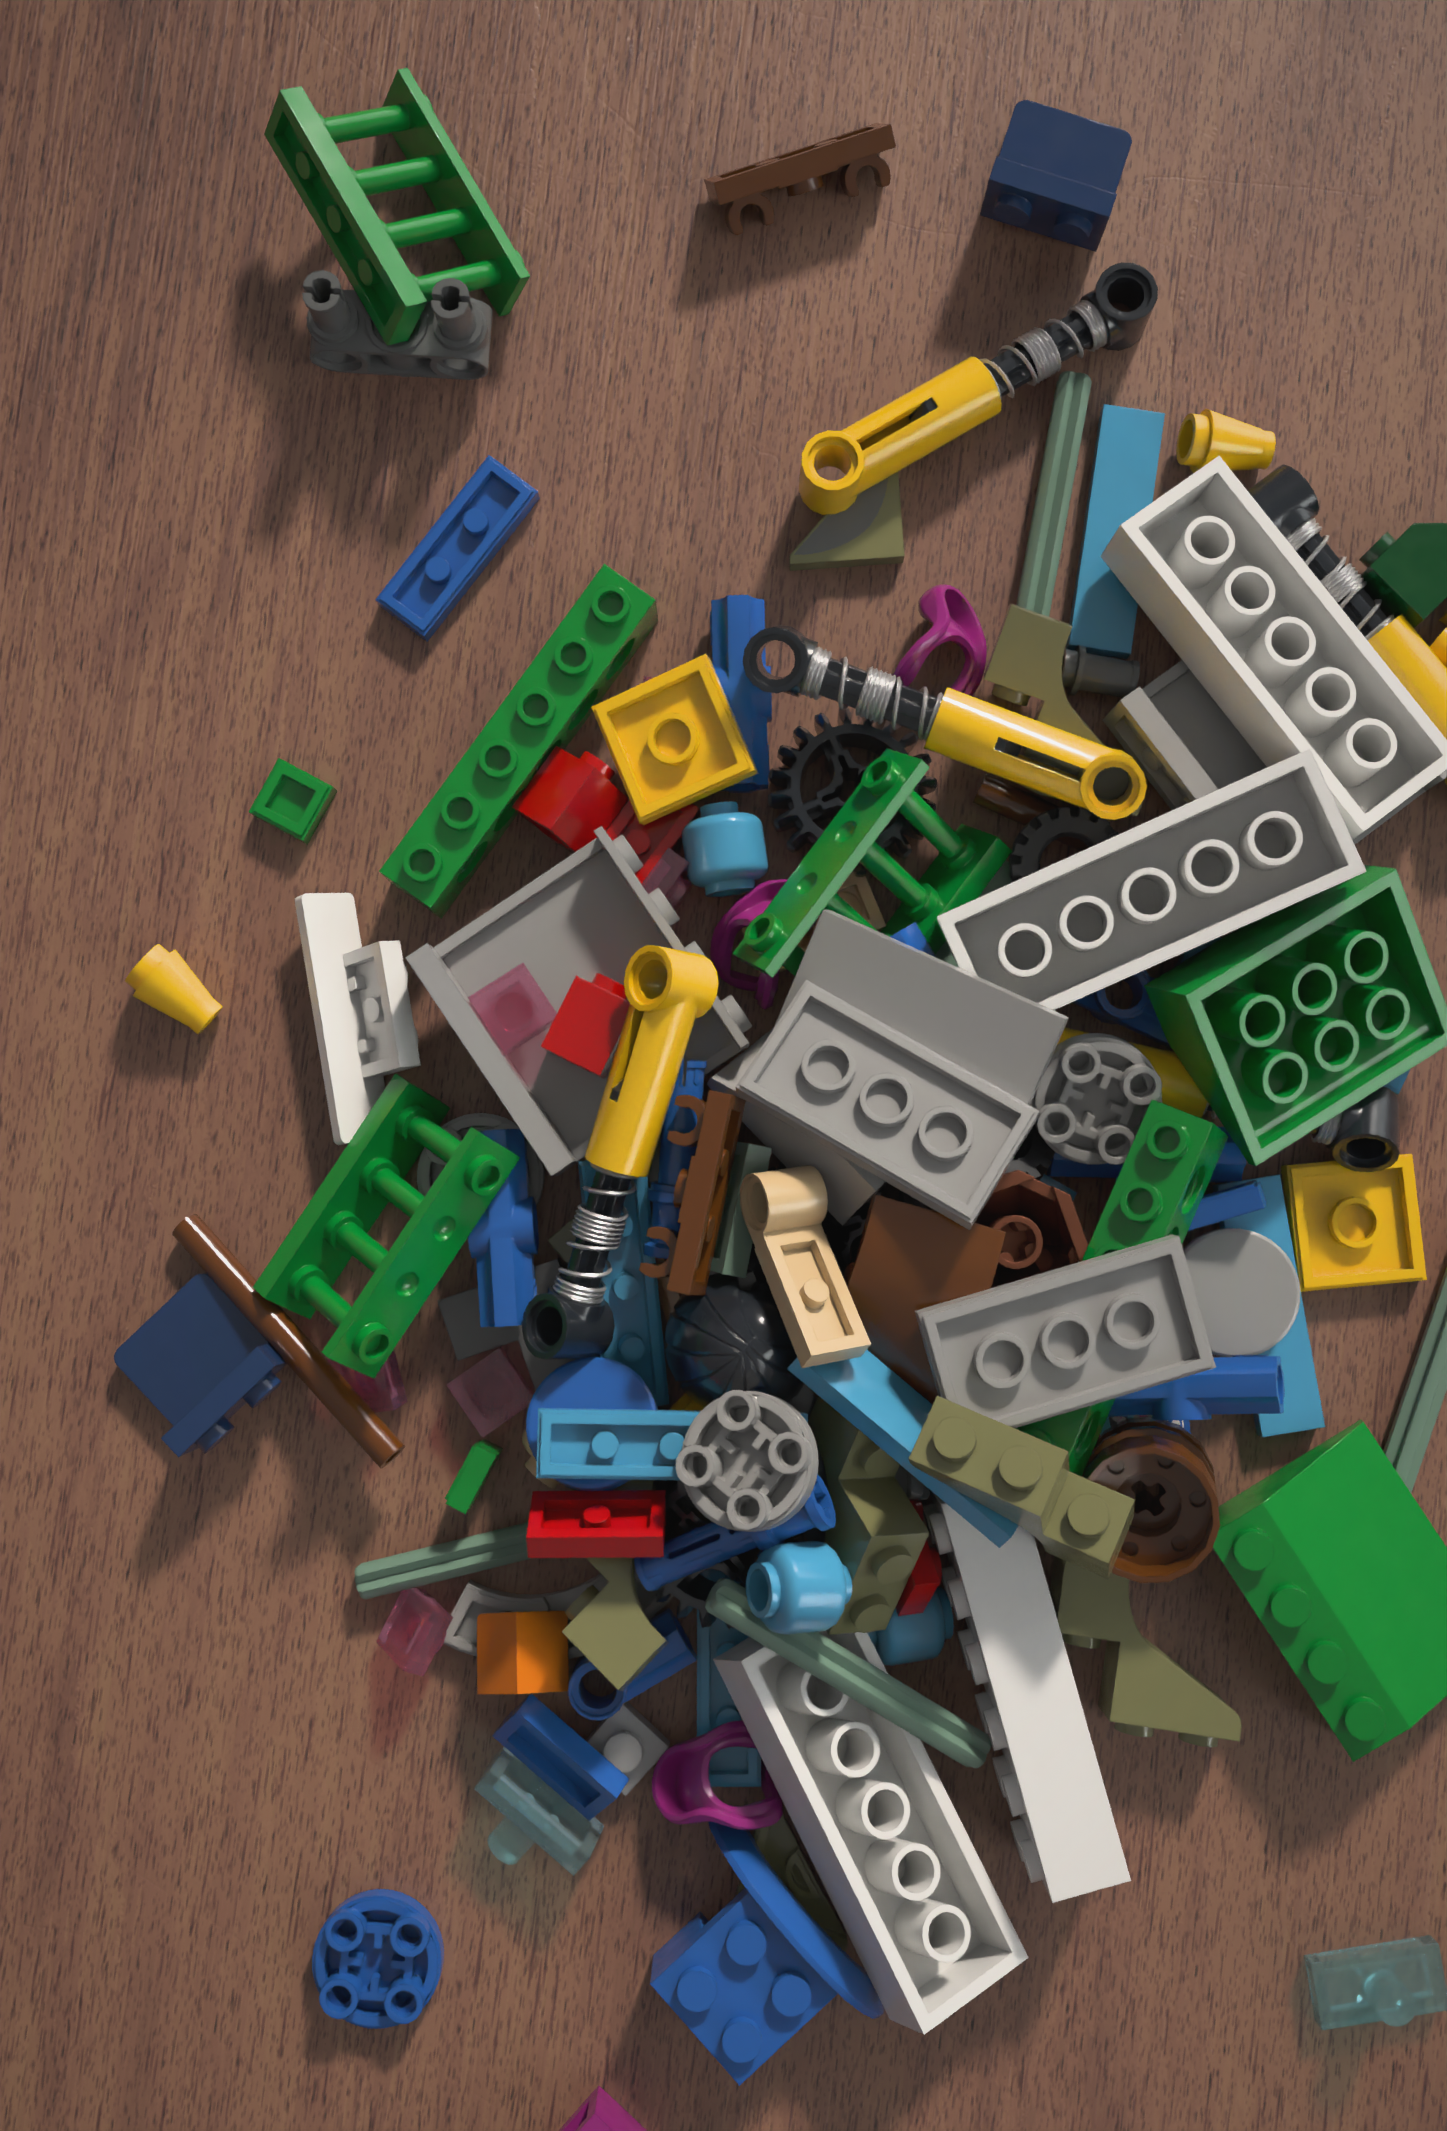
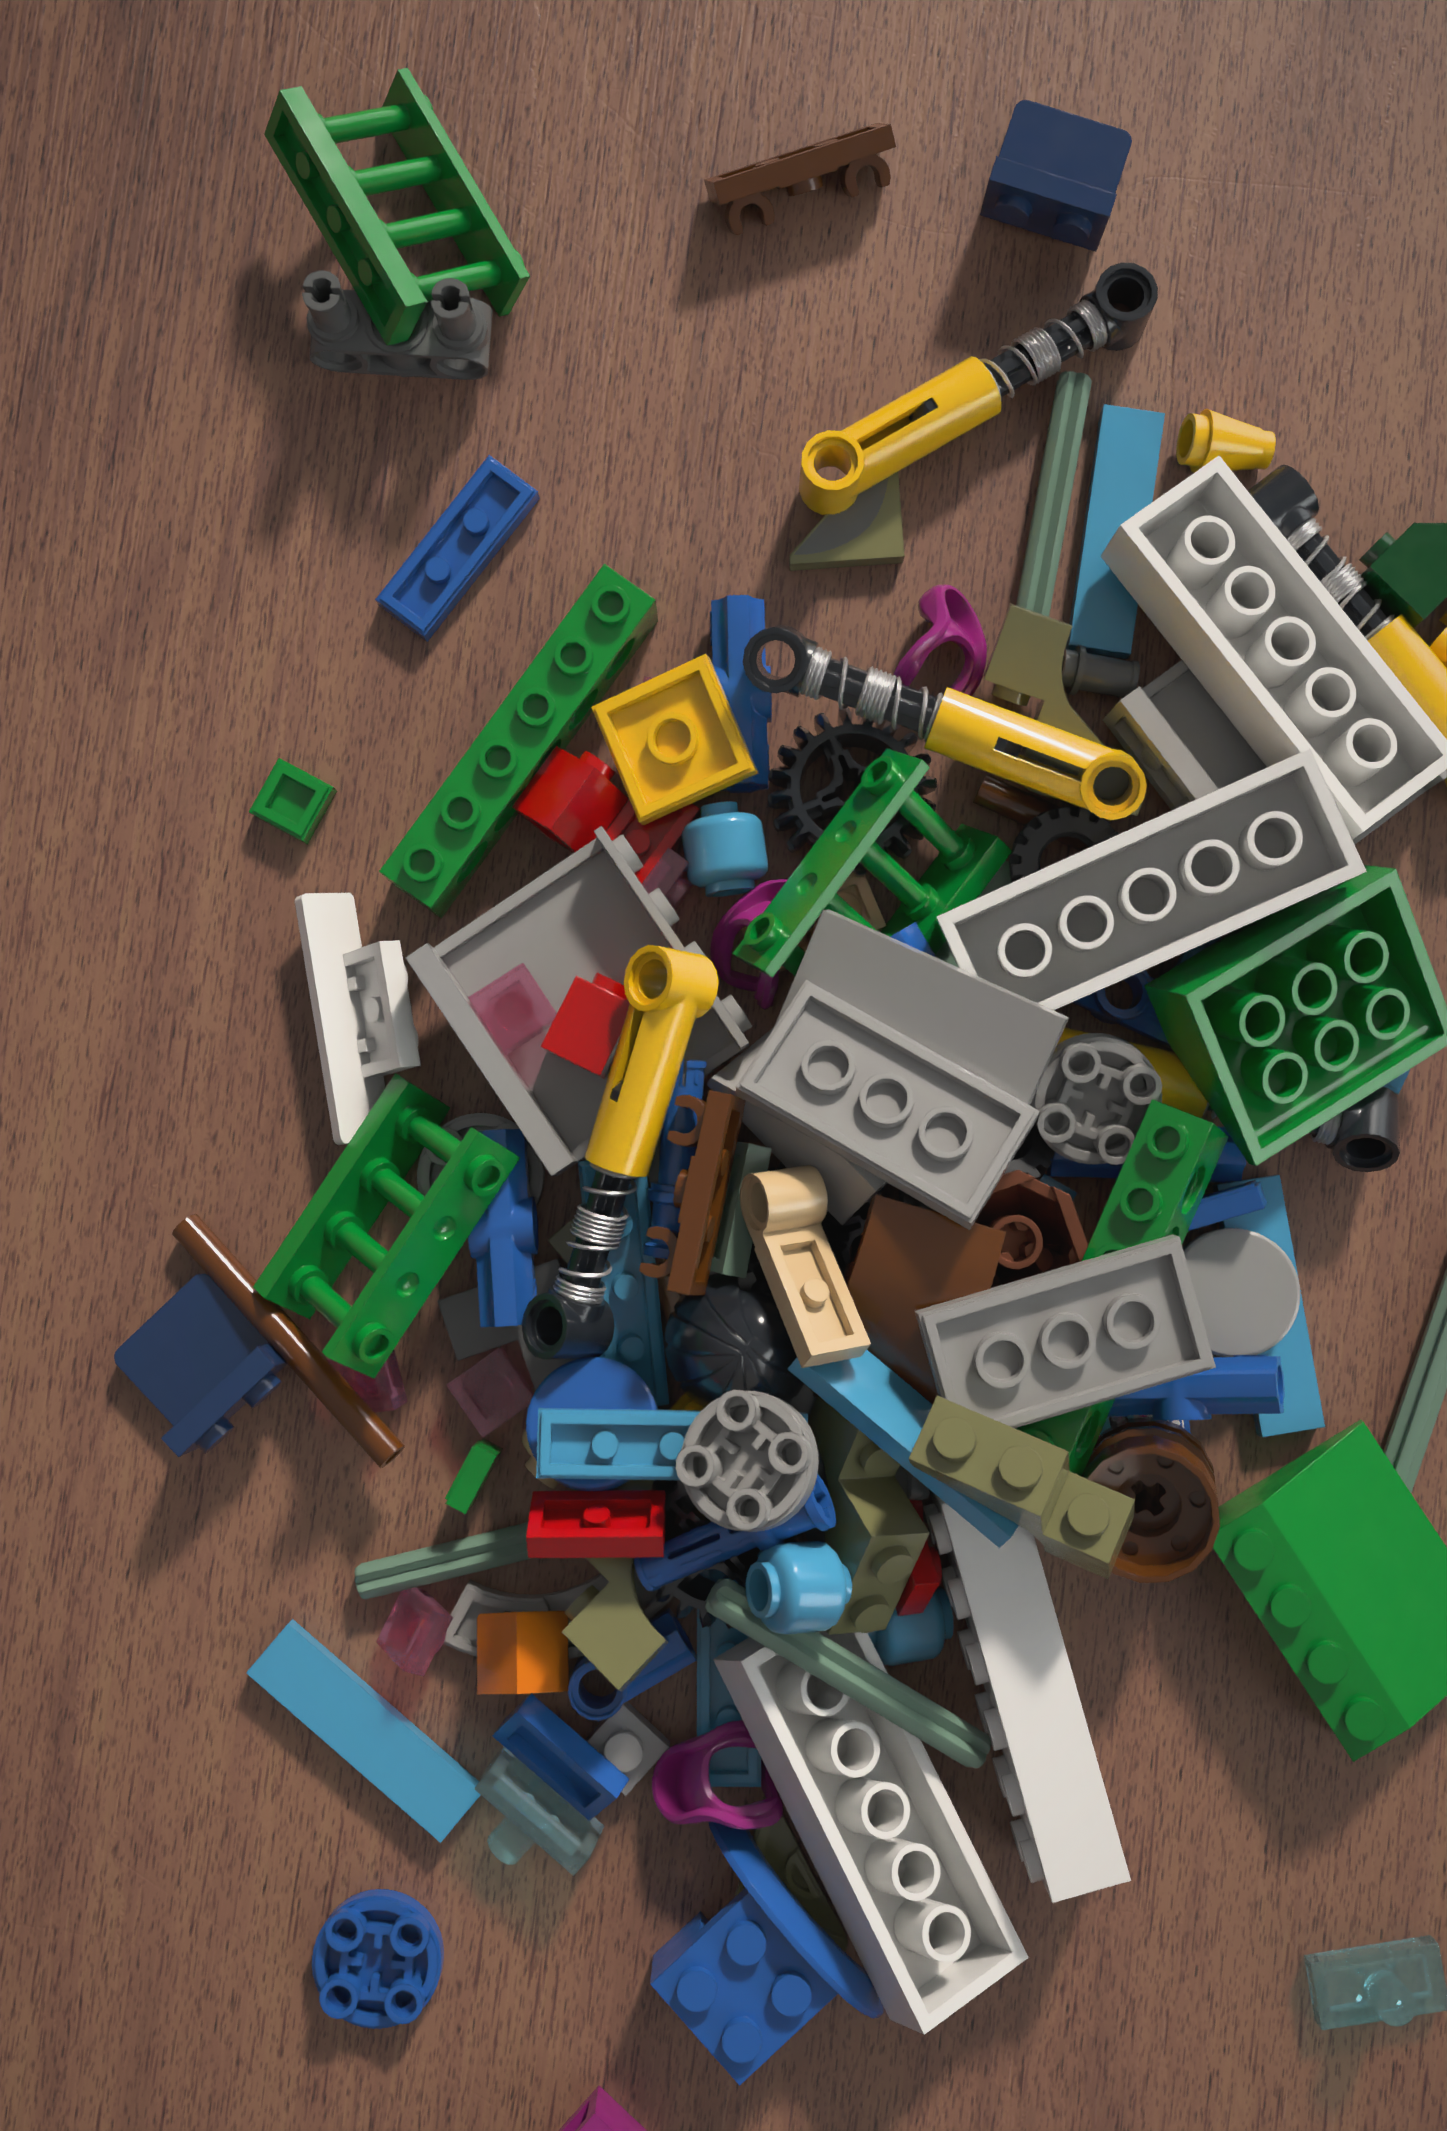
(173, 988): yellow cone -> none
(365, 1730): none -> dark azure tile
(1138, 1681): olive arch -> none
(1354, 1224): yellow tile -> none

